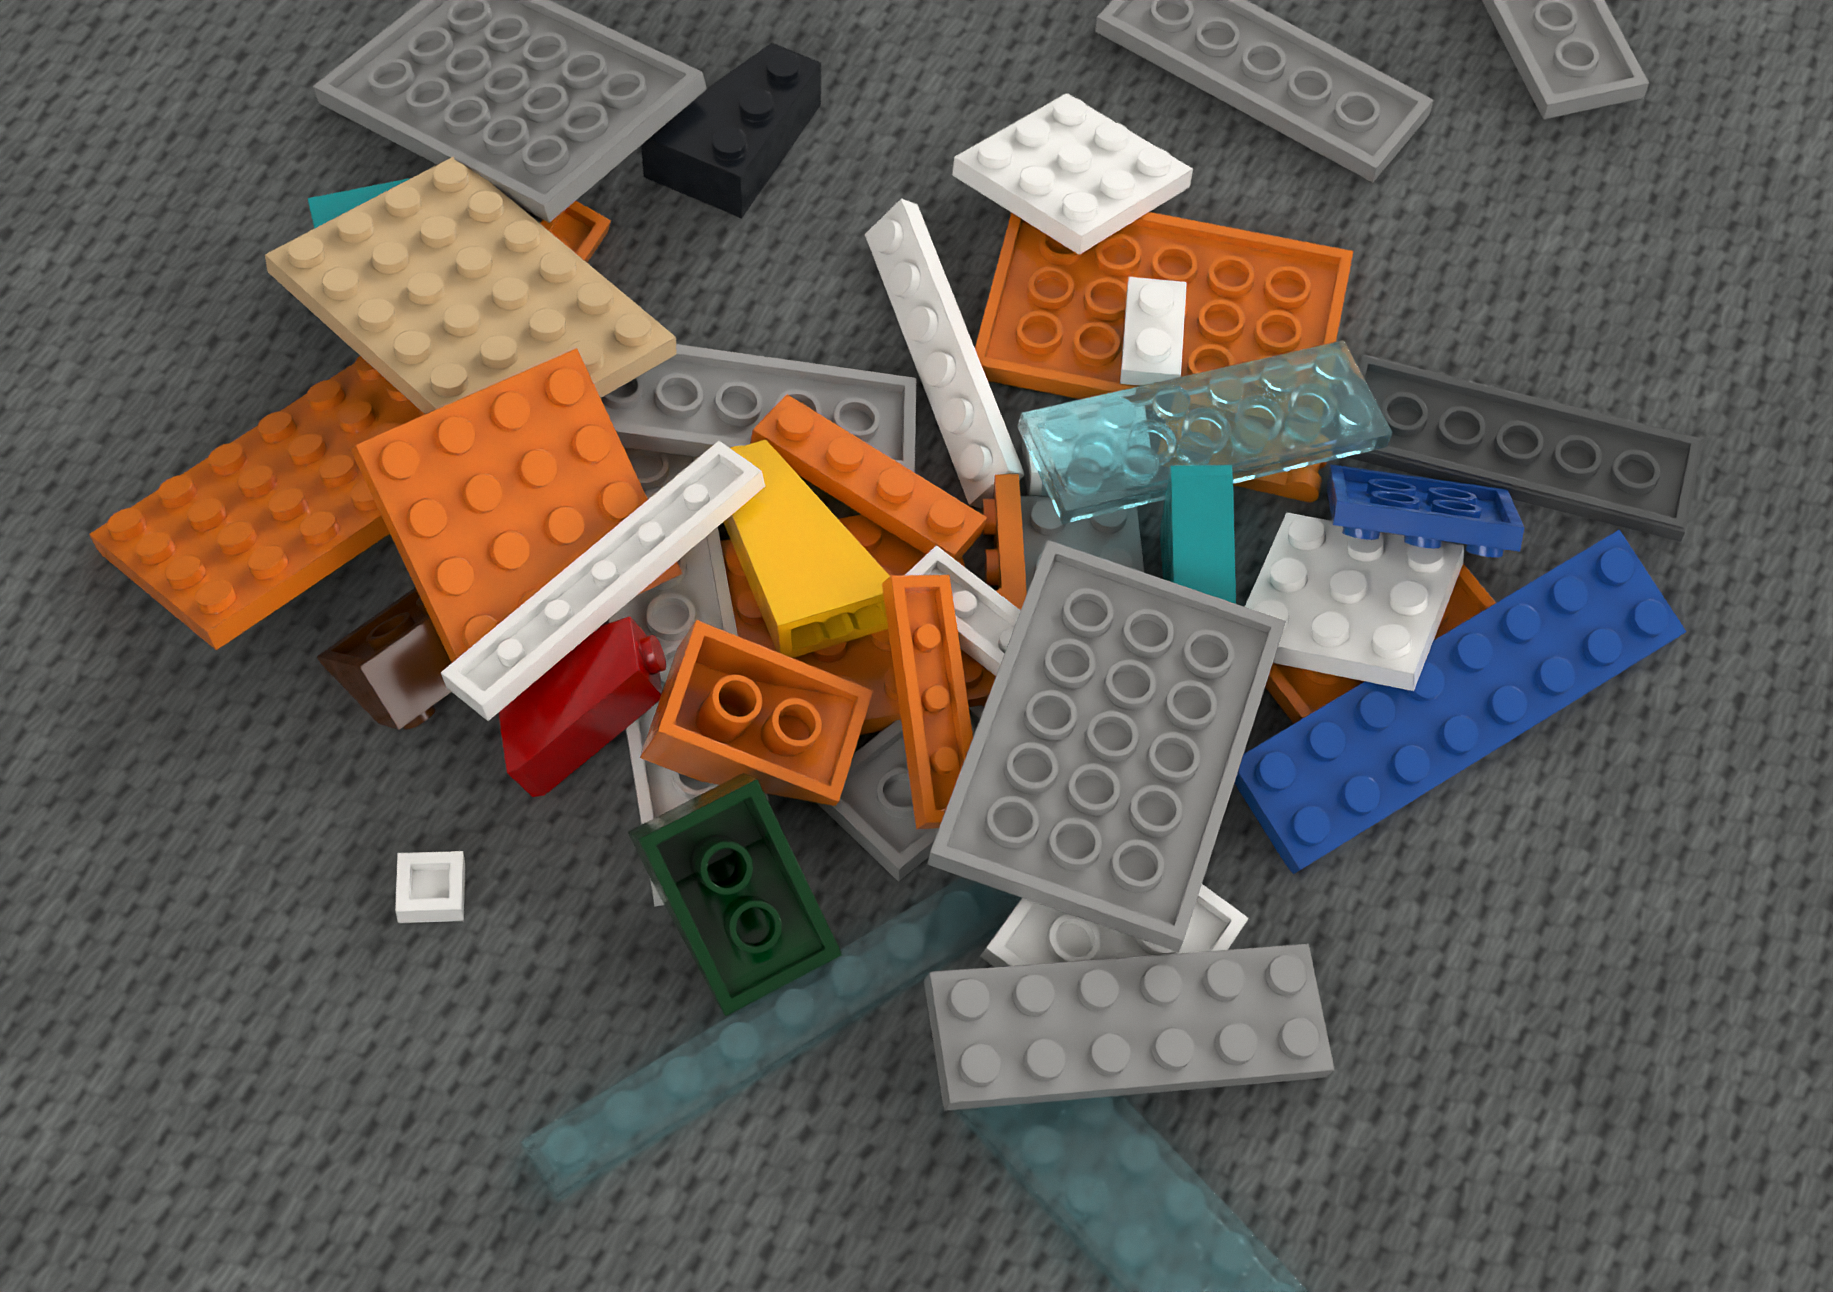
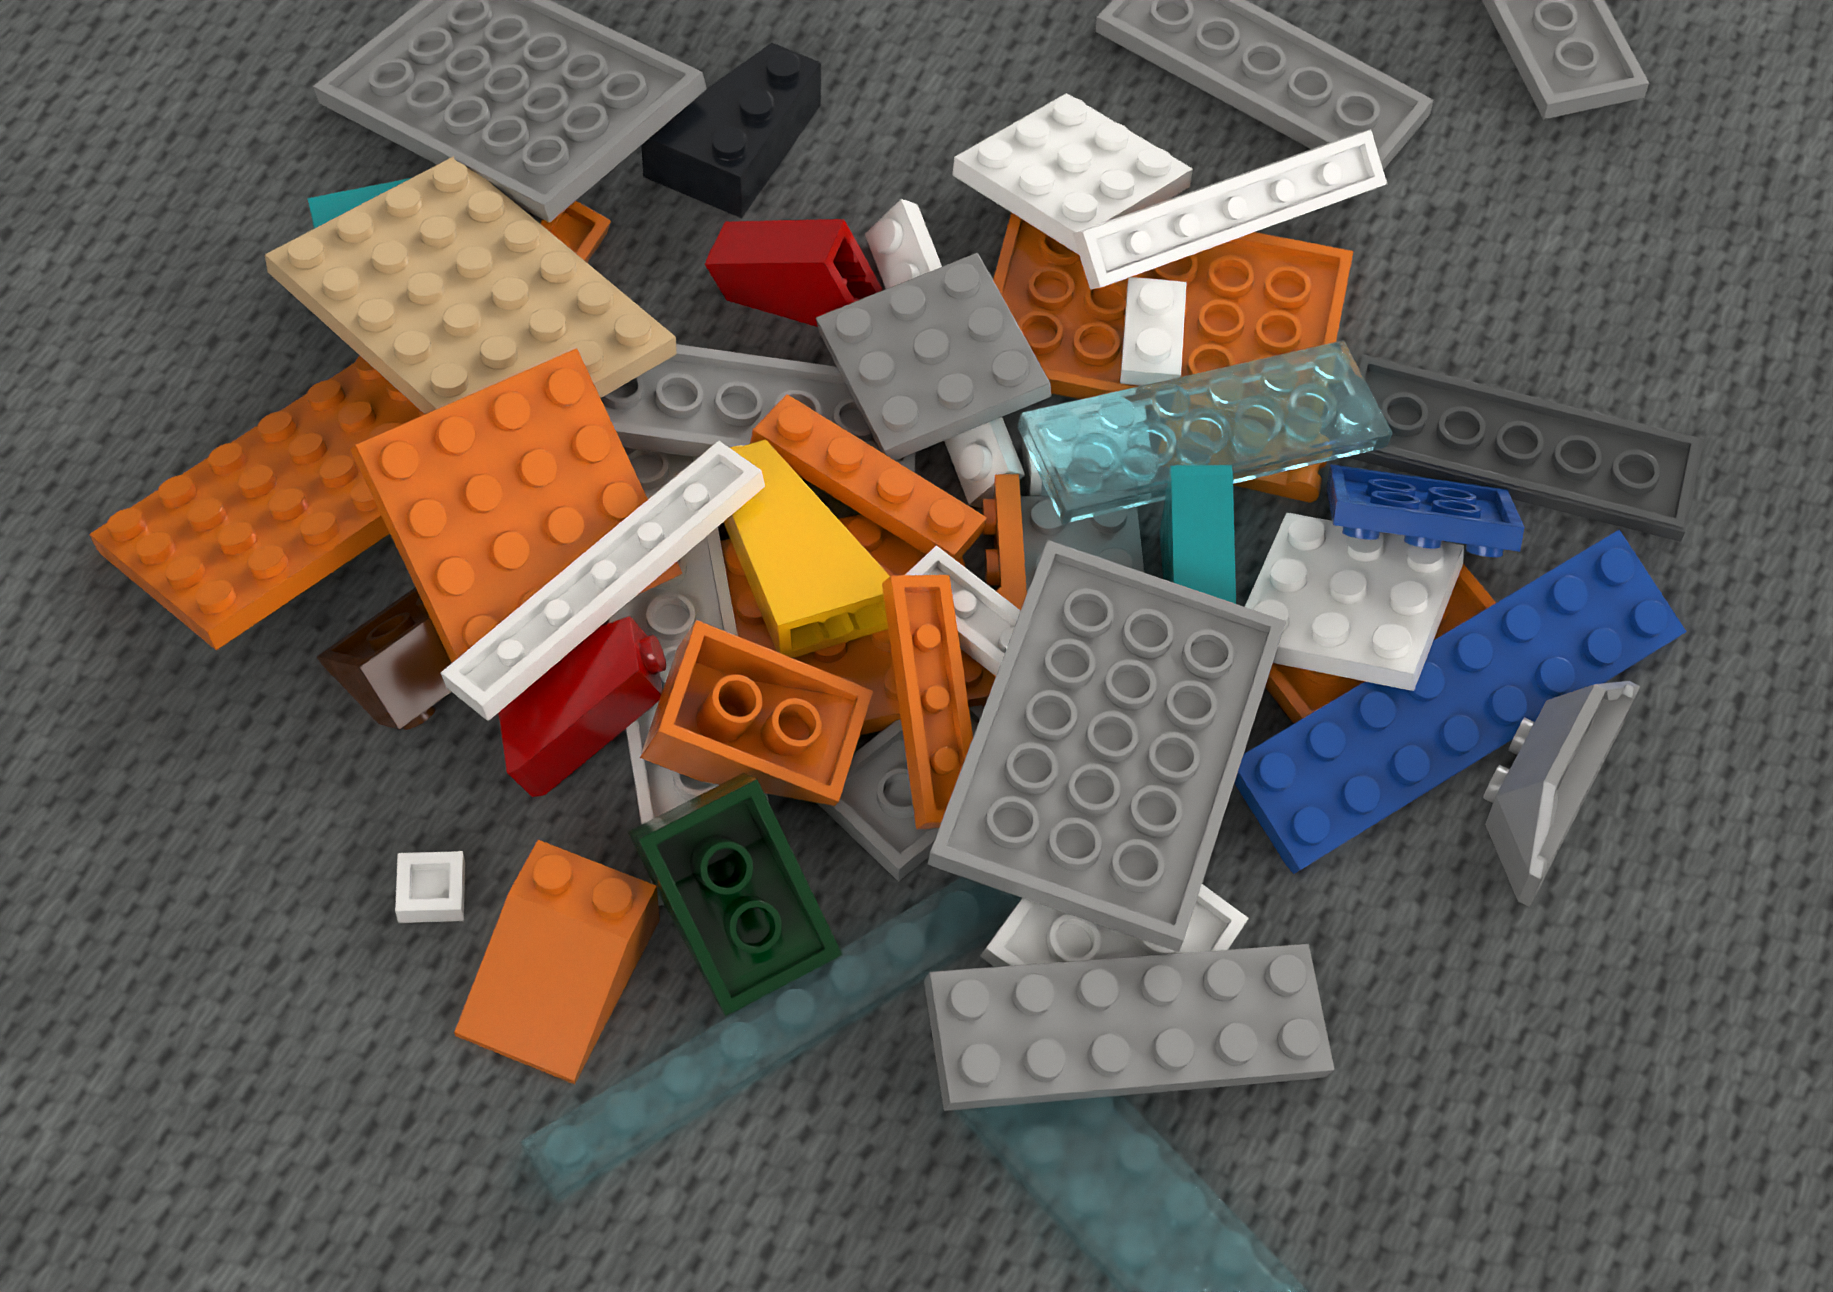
(558, 960): none -> orange slope
(791, 267): none -> red slope
(933, 357): none -> light grey plate
(1229, 209): none -> white plate
(1551, 778): none -> light grey wedge

